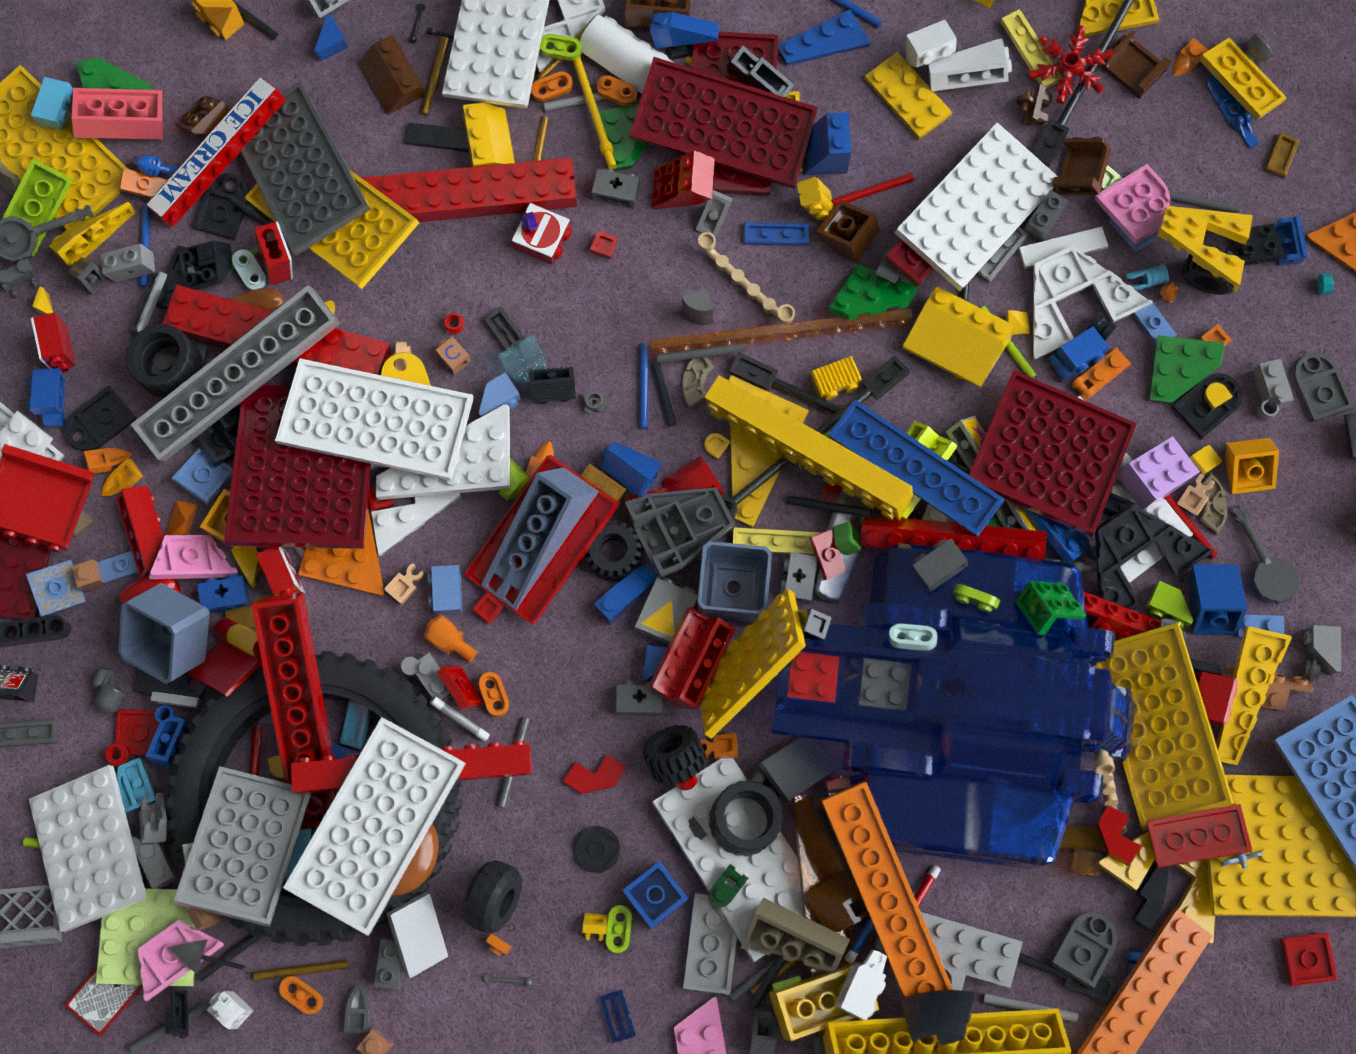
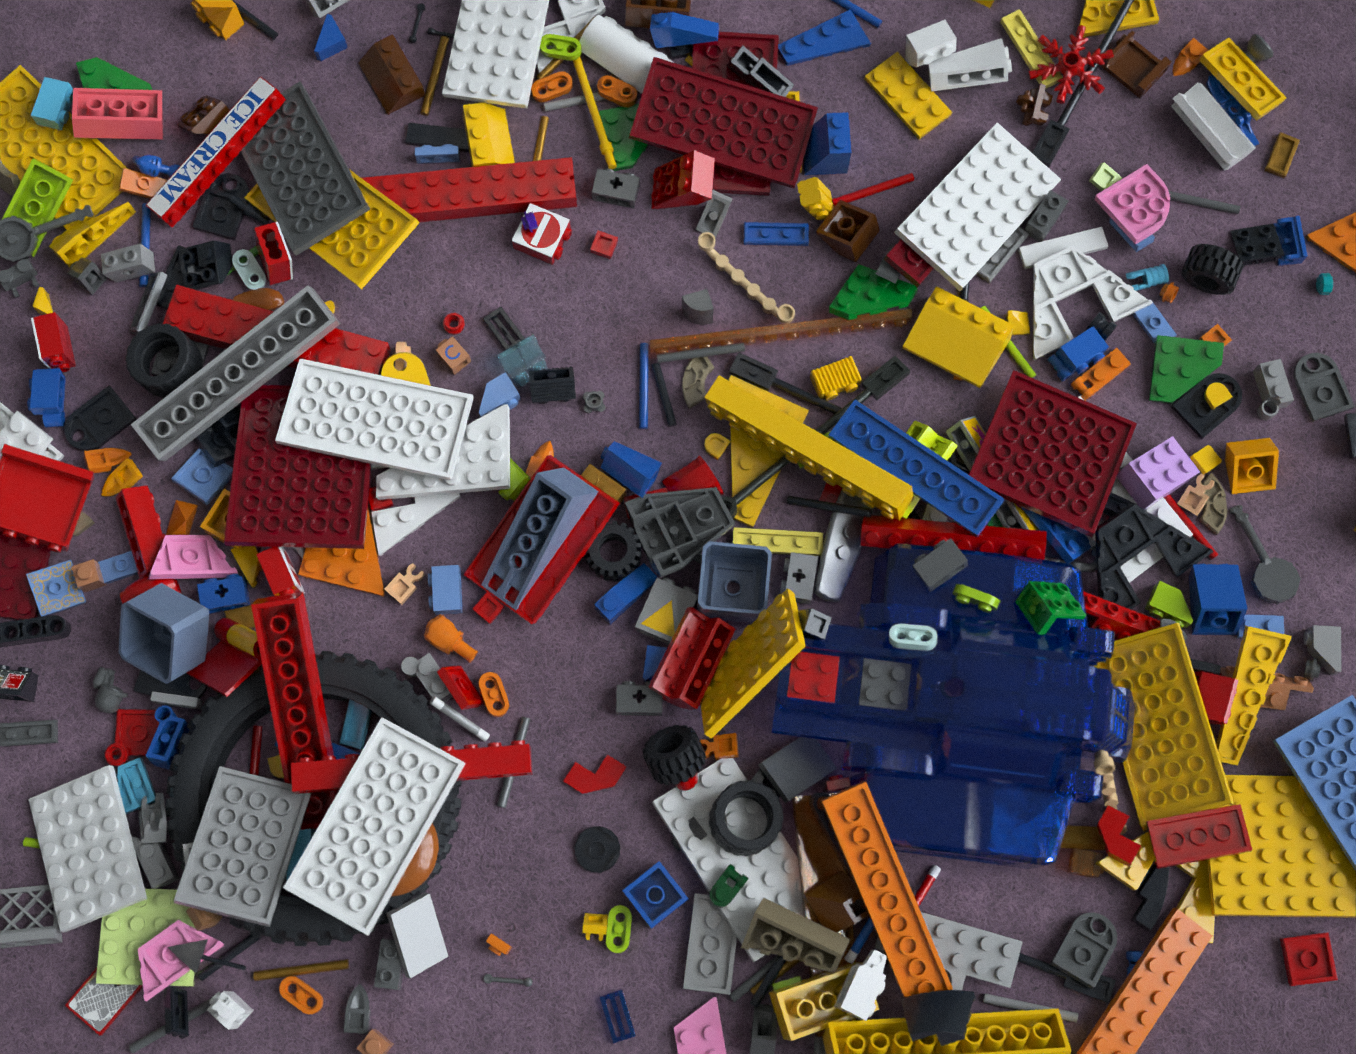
(440, 154): none -> medium blue plate
(492, 896): black tyre -> none
(827, 554): plate -> none
(847, 538): bright green slope -> none
(1083, 166): reddish brown panel -> none
(1187, 228): yellow wing -> none
(1212, 126): none -> white brick
(1241, 859): sand blue piece -> none

